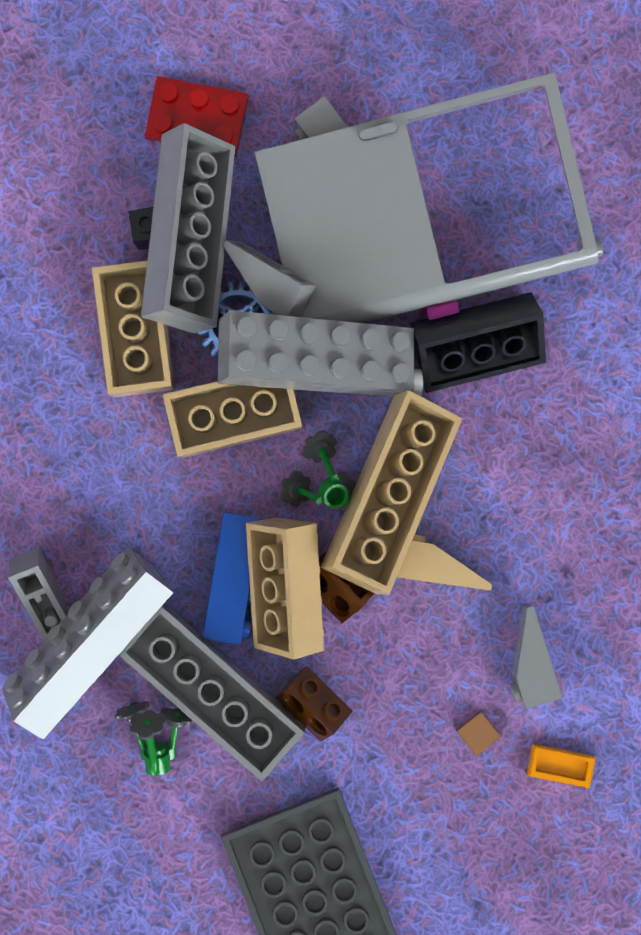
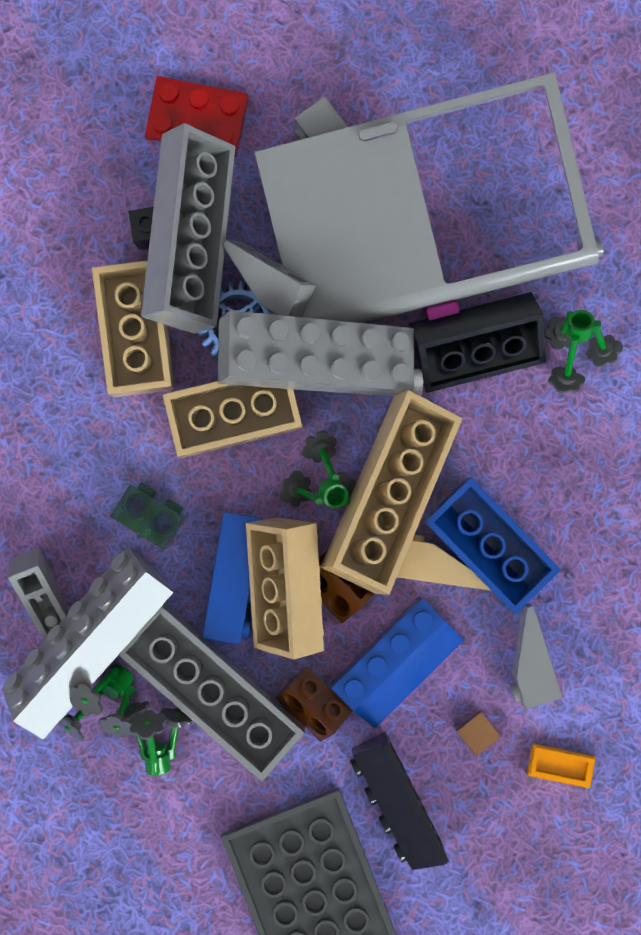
(86, 700): none -> plant
(146, 522): none -> brick
(396, 662): none -> blue slope
(399, 803): none -> black slope
(492, 545): none -> blue slope
(575, 329): none -> dark grey plant

